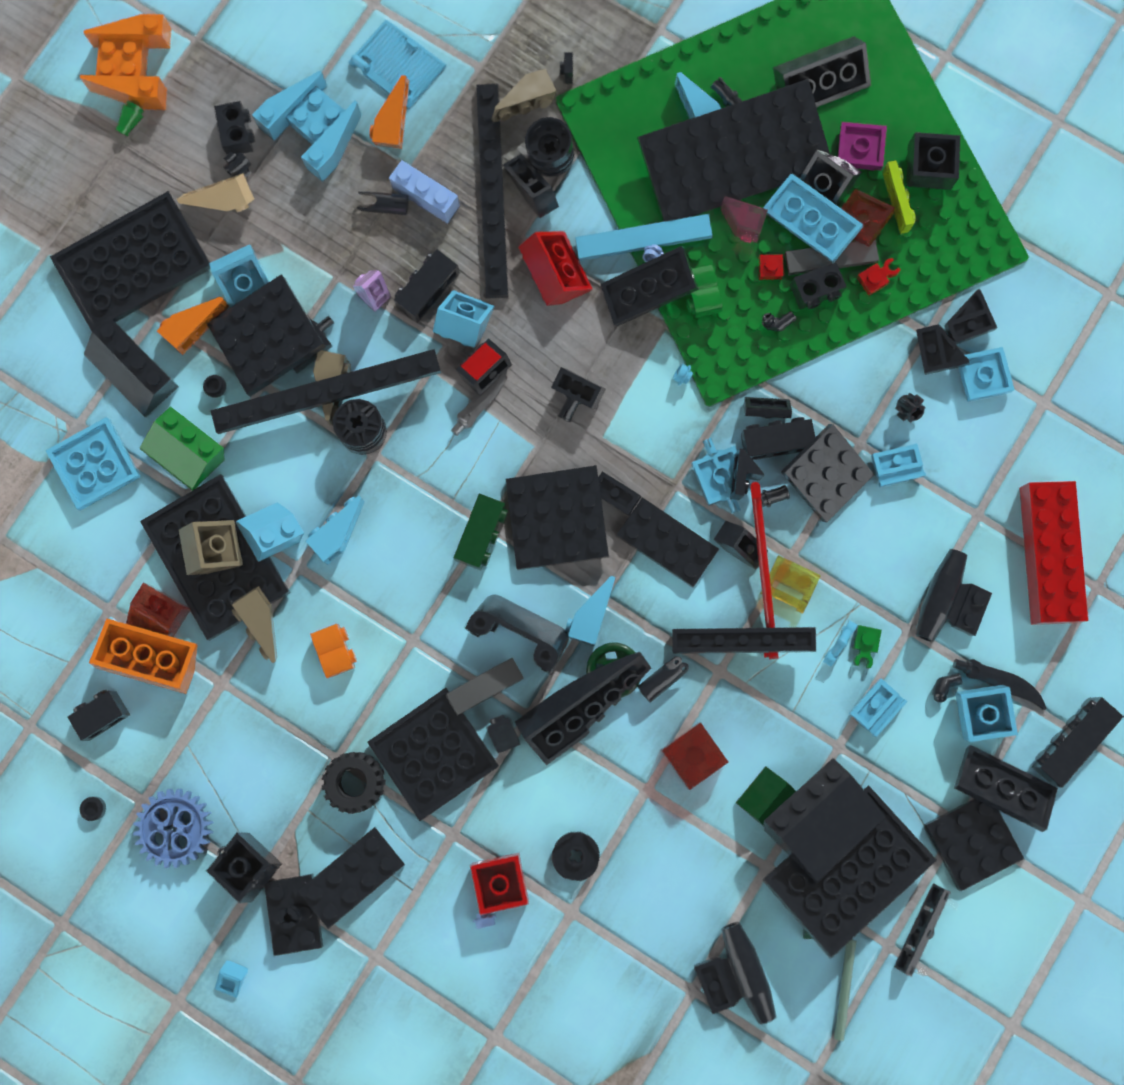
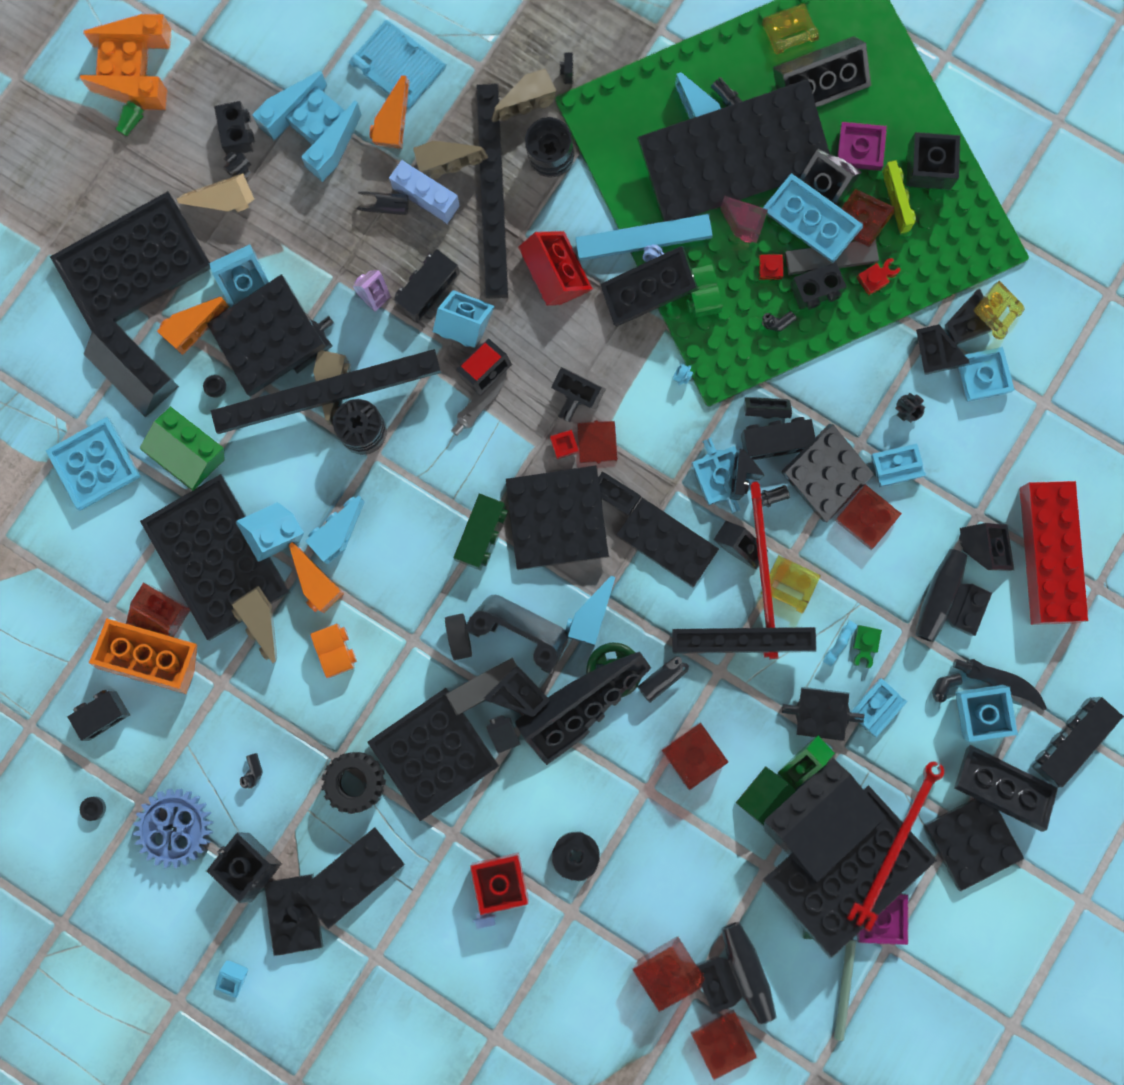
(210, 547): dark tan slope -> none
(253, 774): none -> black arm
(314, 582): none -> orange slope
(444, 157): none -> dark tan slope
(458, 637): none -> black tyre
(518, 693): none -> black wing
(531, 185): black slope -> none
(564, 444): none -> red plate
(597, 442): none -> clear red piece
(668, 974): none -> clear red brick
(723, 1044): none -> clear red plate
(787, 23): none -> clear yellow plate
(806, 762): none -> green slope
(823, 713): none -> black plate
(865, 910): none -> red hinge
(868, 517): none -> clear red plate
(890, 925): none -> magenta plate
(924, 930): black piece -> none
(988, 545): none -> black slope
(994, 304): none -> clear yellow plate

